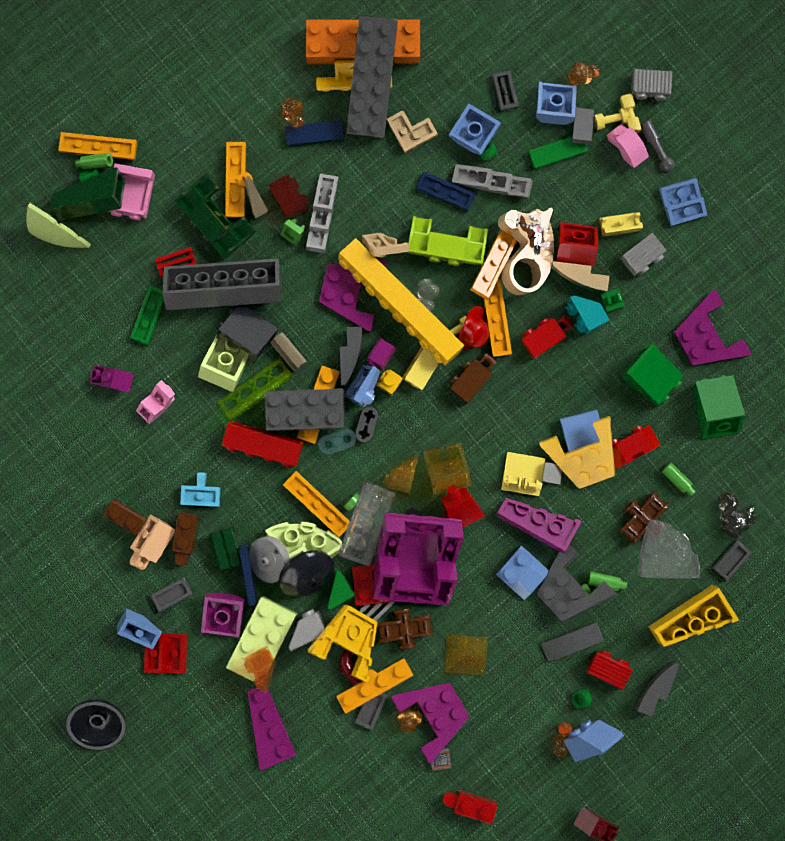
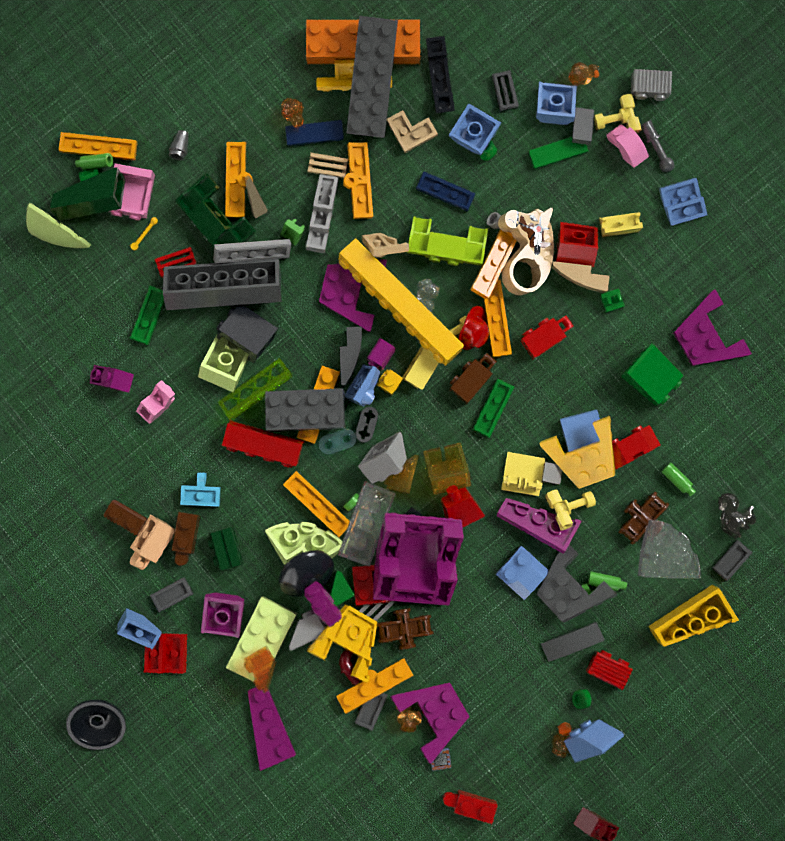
(134, 246): none -> yellow hinge
(179, 146): none -> flat silver cone
(248, 574): dark blue tile -> none
(252, 251): none -> light grey tile
(268, 558): light grey wheel -> none
(288, 197): clear red brick -> none
(288, 352): dark tan axle -> none
(322, 604): none -> magenta brick
(327, 158): none -> tan tile
(359, 180): none -> light orange hinge
(384, 459): none -> light grey slope
(439, 74): none -> black slope
(466, 654): clear yellow slope -> none
(492, 181): light grey slope -> none
(492, 220): none -> light grey hinge
(493, 408): none -> green tile
(563, 508): none -> light yellow bar
(587, 314): teal slope -> none
(643, 254): light grey brick -> none
(657, 689): dark grey slope -> none
(718, 406): green slope -> none

